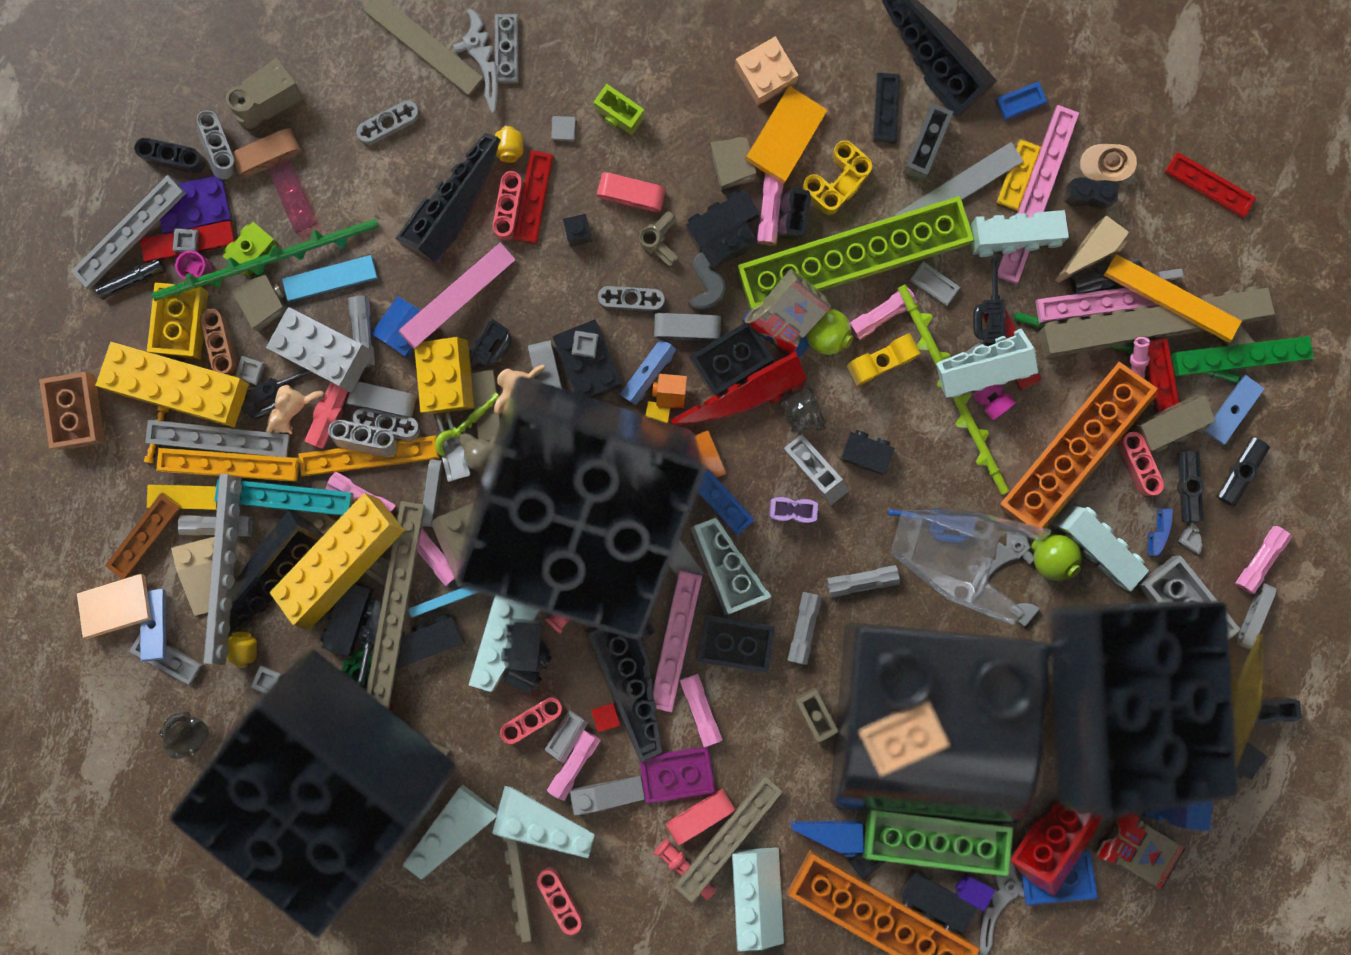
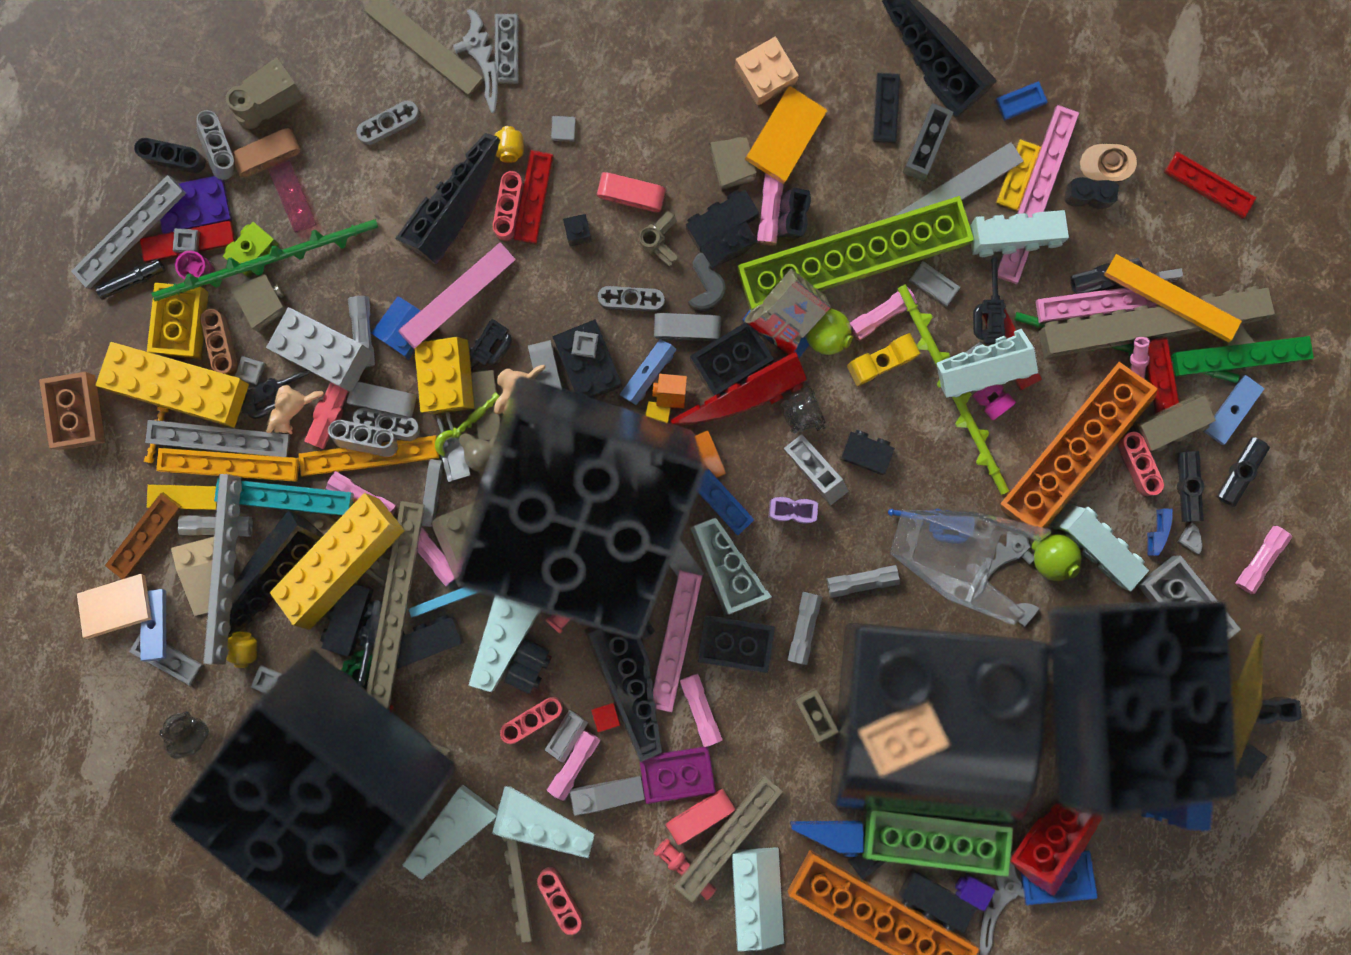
(329, 278): medium azure tile -> none
(522, 644): black brick -> none
(619, 109): lime brick -> none
(847, 182): yellow beam -> none
(1103, 240): tan slope -> none
(1141, 850): piece -> none
(1256, 615): light grey beam -> none

